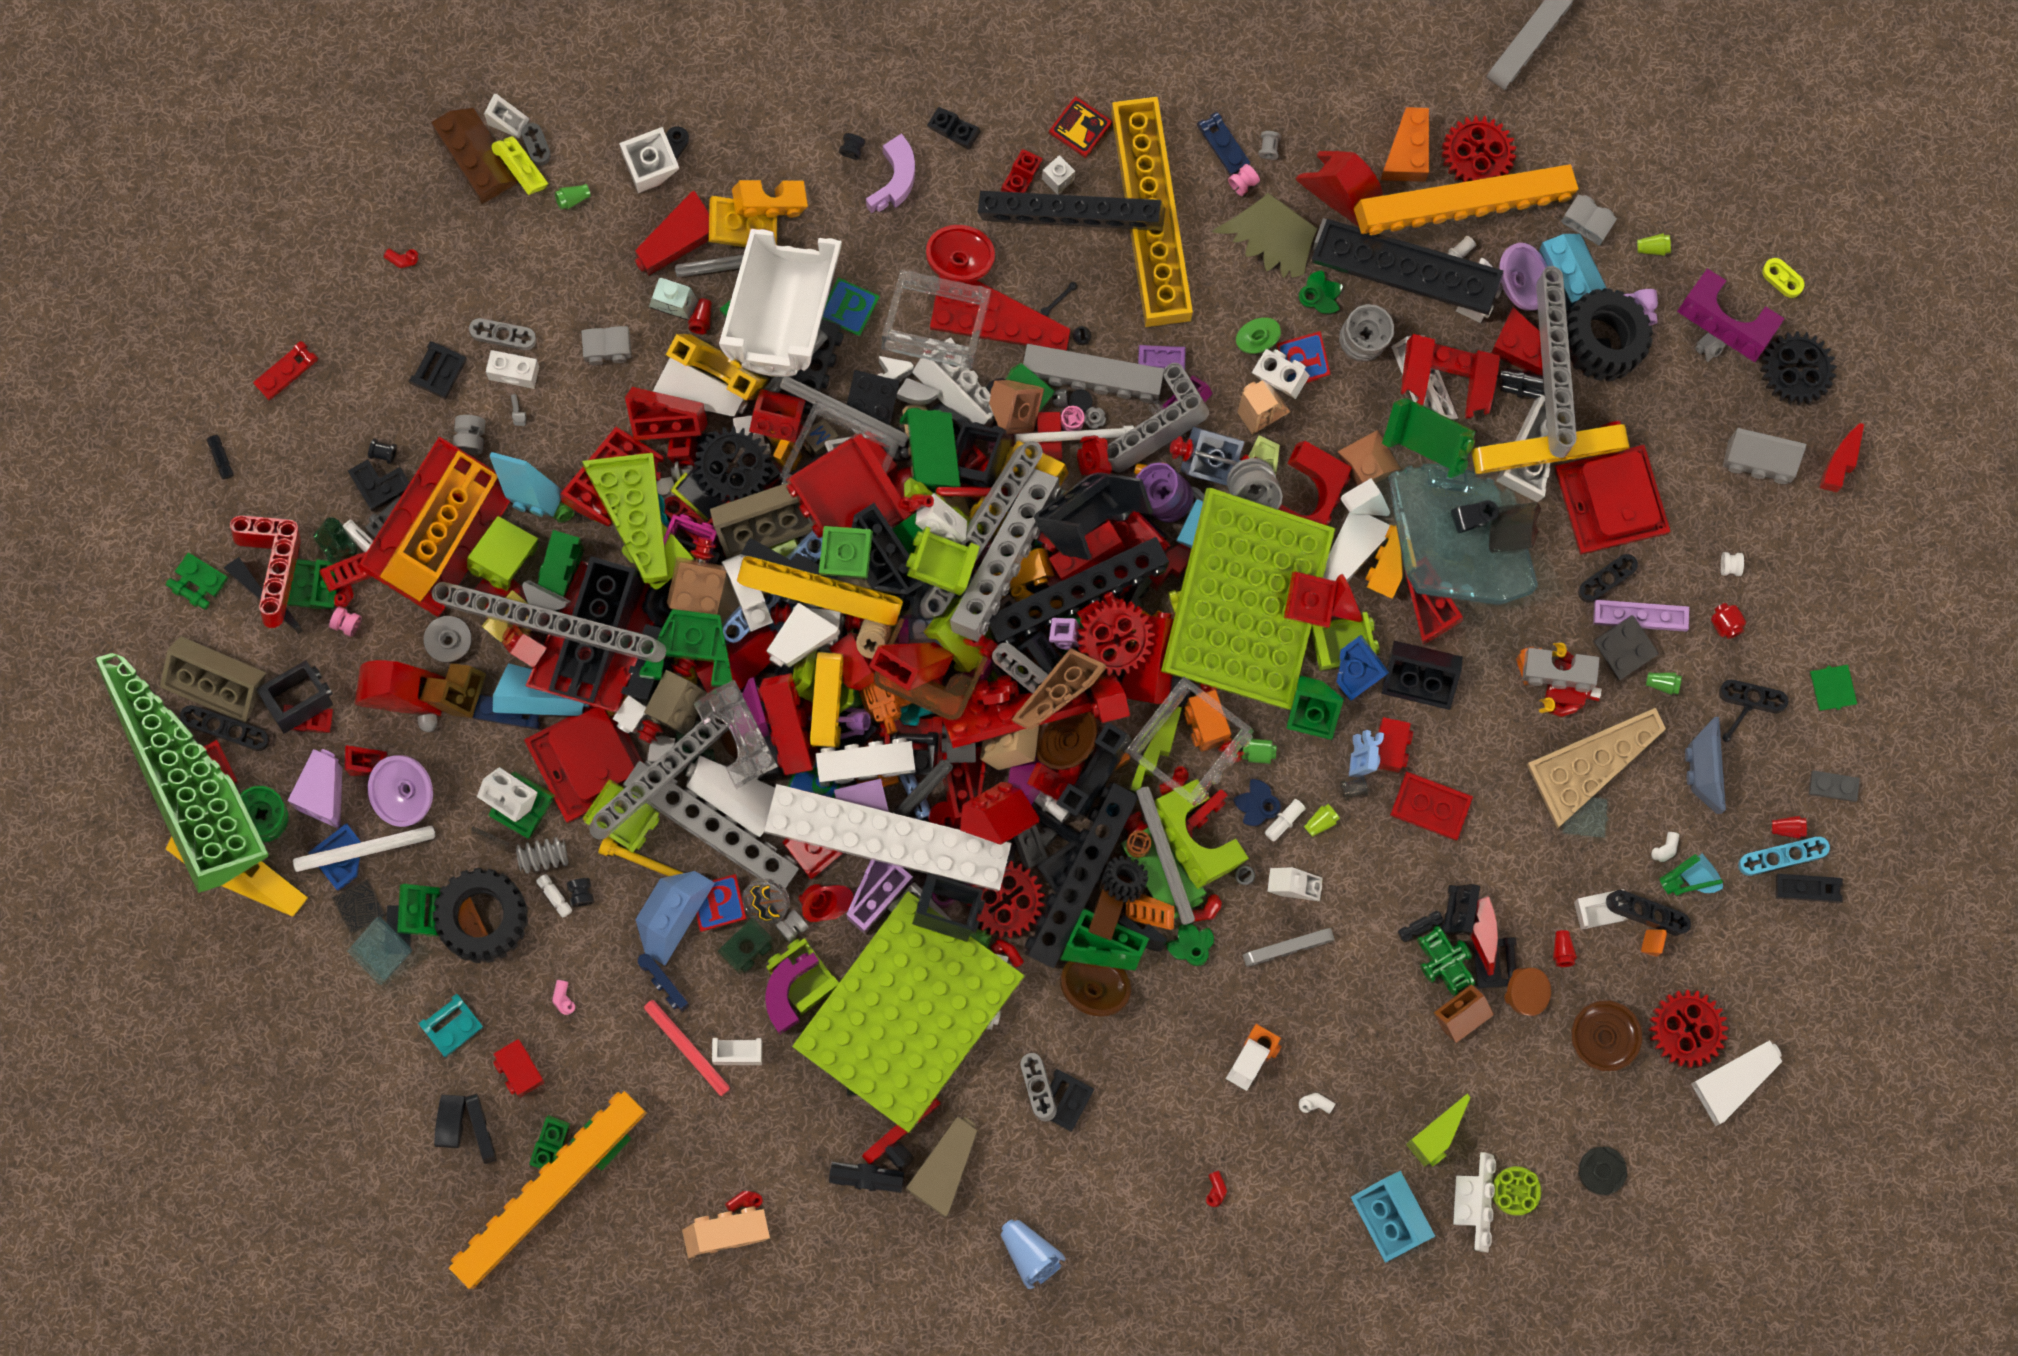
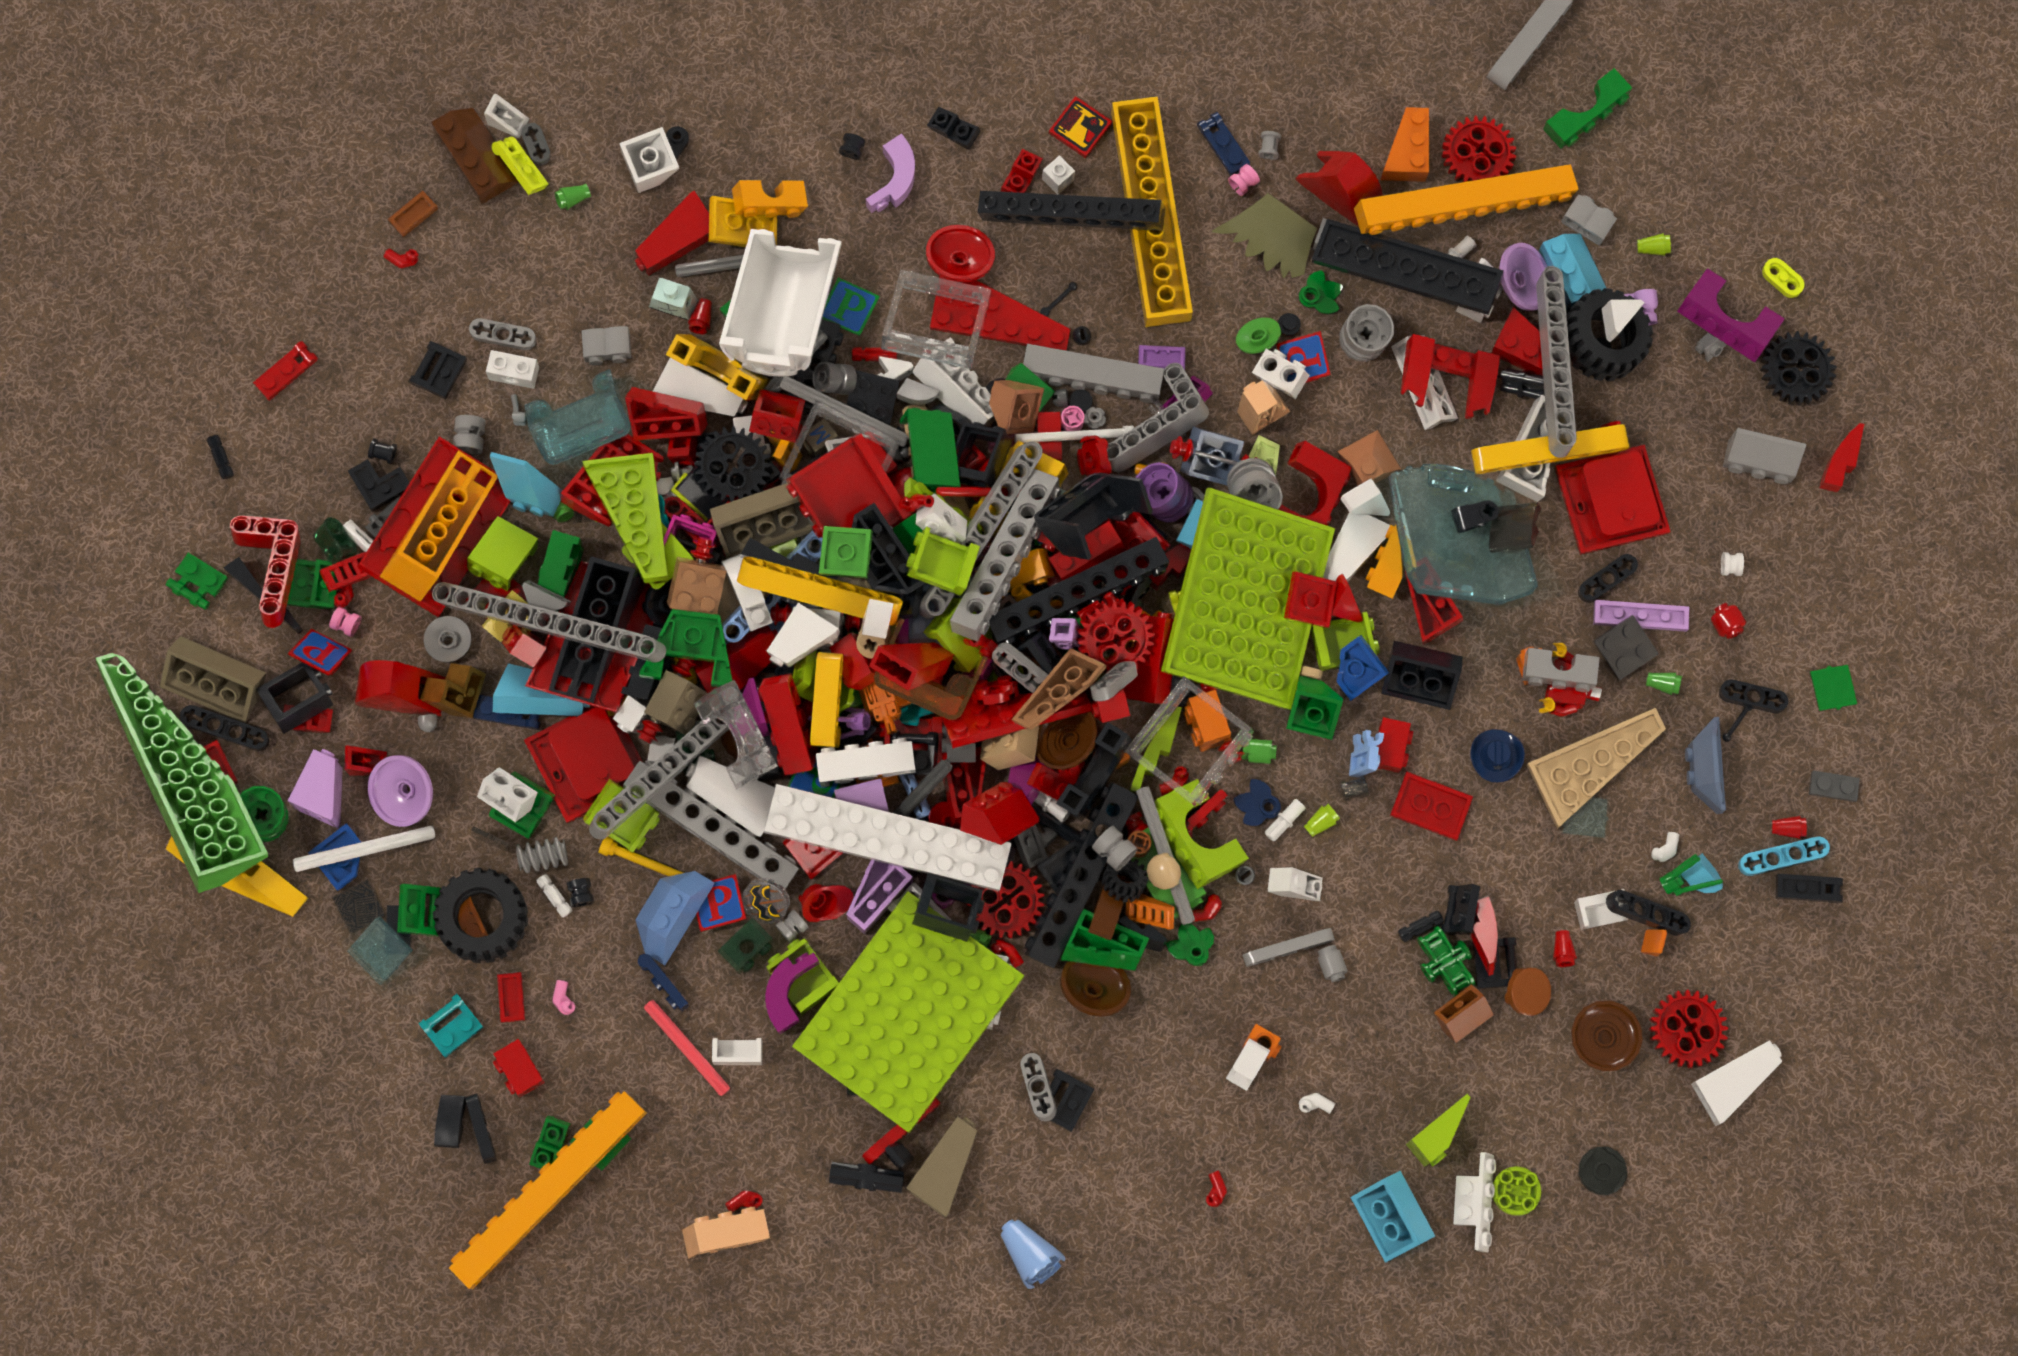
(320, 652): none -> piece
(412, 213): none -> dark orange tile
(511, 997): none -> red tile
(581, 424): none -> clear light blue windscreen
(834, 378): none -> flat silver wheel
(871, 354): none -> red axle
(877, 618): none -> white slope
(1114, 681): none -> light grey beam
(1116, 849): none -> light grey wheel
(1164, 871): none -> tan hair
(1289, 324): none -> black plate
(1311, 672): none -> tan tile
(1332, 963): none -> light grey brick
(1429, 435): green panel -> none
(1497, 755): none -> dark blue hat
(1567, 125): none -> green arch
(1617, 315): none -> white slope

